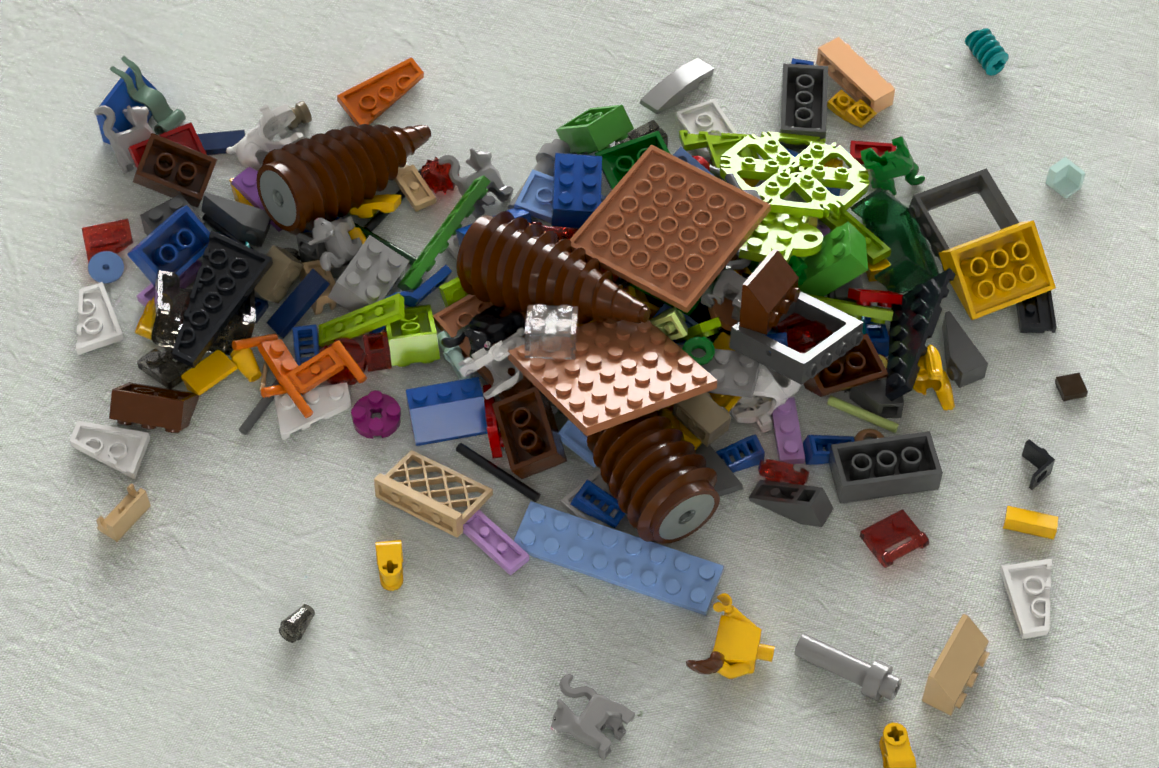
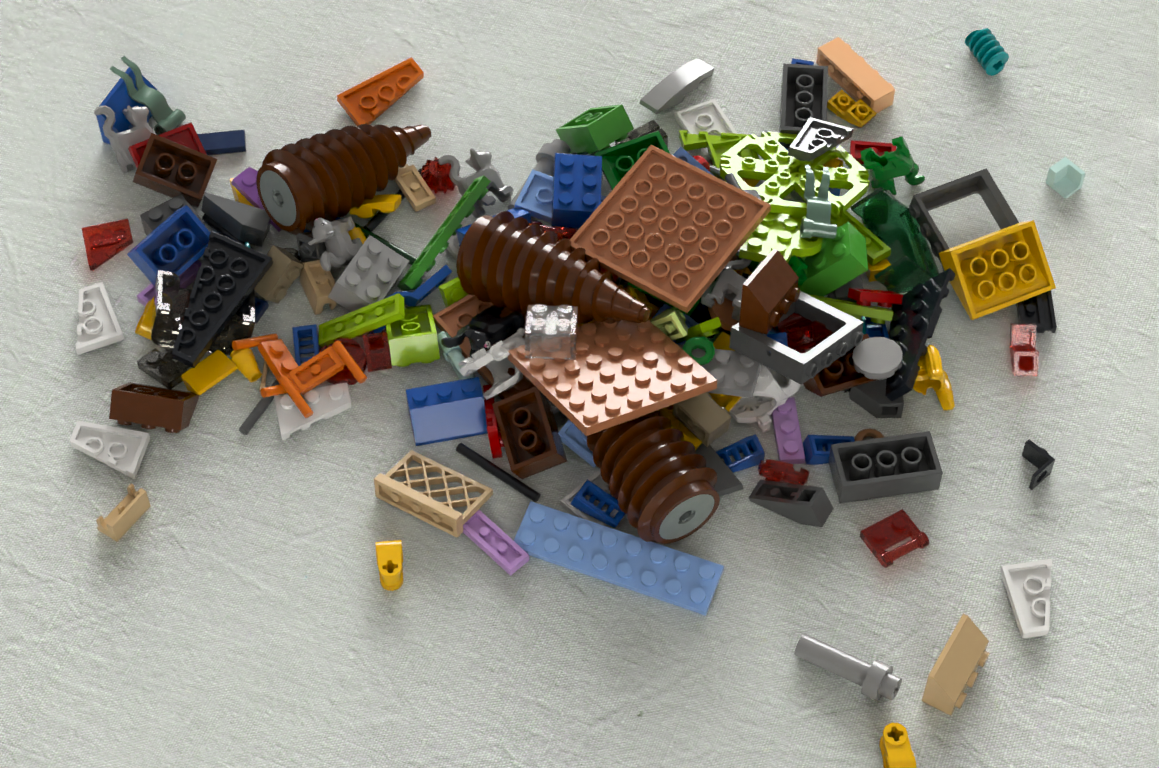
(106, 267): medium blue piece -> none
(259, 140): white helmet -> none
(295, 625): clear smoke cone -> none
(298, 303): dark blue tile -> none
(302, 115): dark tan wheel -> none
(376, 403): magenta plate -> none
(596, 716): light grey animal -> none
(735, 645): yellow torso -> none
(817, 138): none -> dark grey wing
(818, 208): none -> sand green flag
(863, 414): yellowish green bar -> none
(877, 357): none -> light grey tile
(962, 357): dark grey slope -> none
(1023, 349): none -> clear red slope
(1030, 522): yellow slope -> none
(1071, 386): dark brown tile -> none

